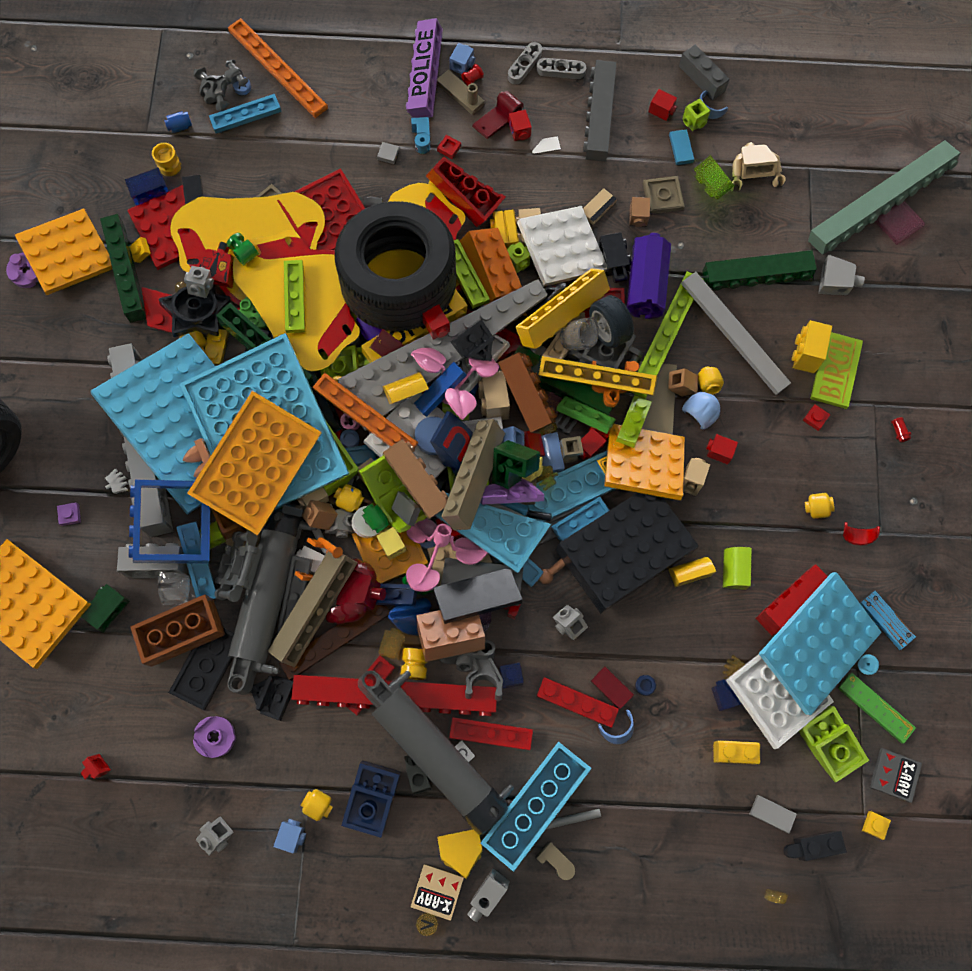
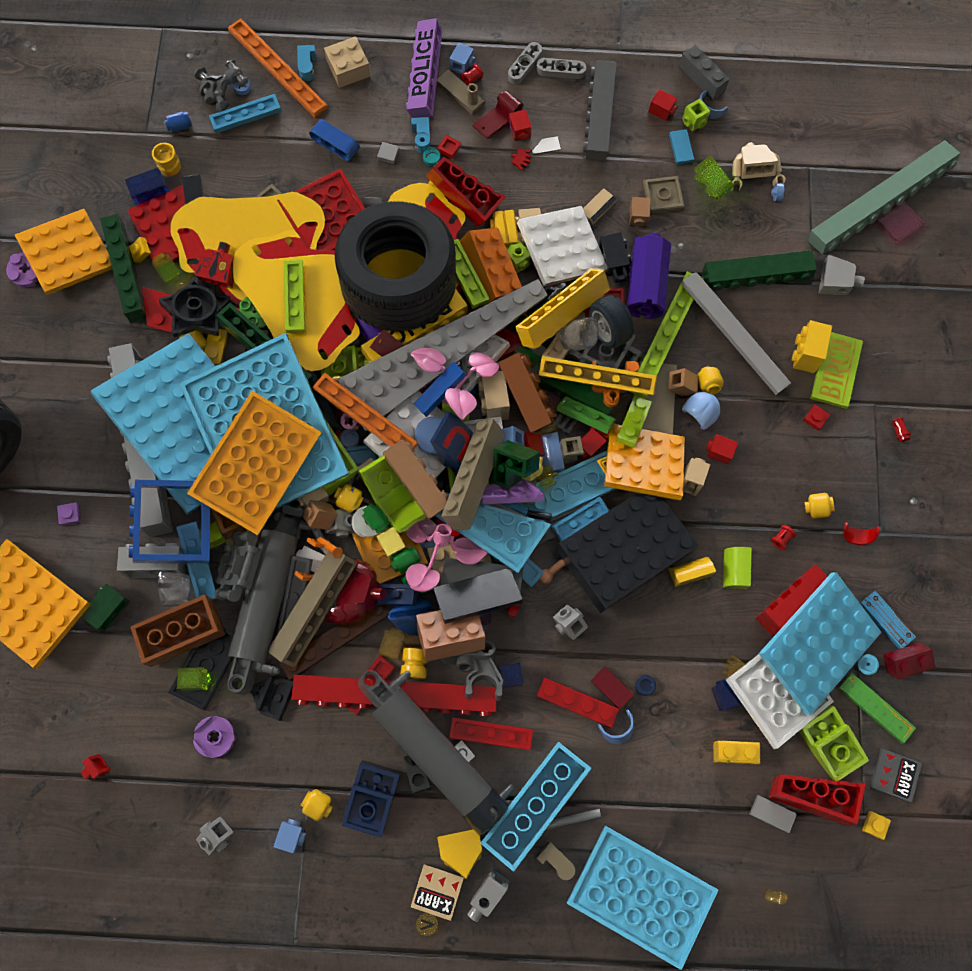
(116, 482): white piece -> none
(165, 267): none -> clear neon green brick
(193, 679): none -> clear neon green brick
(196, 454): nougat tile -> none
(198, 281): light grey brick -> none
(242, 249): green piece -> none
(306, 55): none -> dark azure leg
(334, 140): none -> blue beam
(347, 62): none -> tan brick
(405, 387): yellow brick -> none
(405, 559): none -> green brick
(406, 508): dark grey tile -> none
(431, 157): none -> teal tile
(436, 322): red brick -> none
(475, 342): black slope -> none
(521, 158): none -> red piece
(642, 897): none -> medium azure plate
(778, 192): none -> medium blue tile
(783, 537): none -> red bush
(816, 846): black brick -> none
(822, 797): none -> red wedge
(909, 661): none -> dark red brick

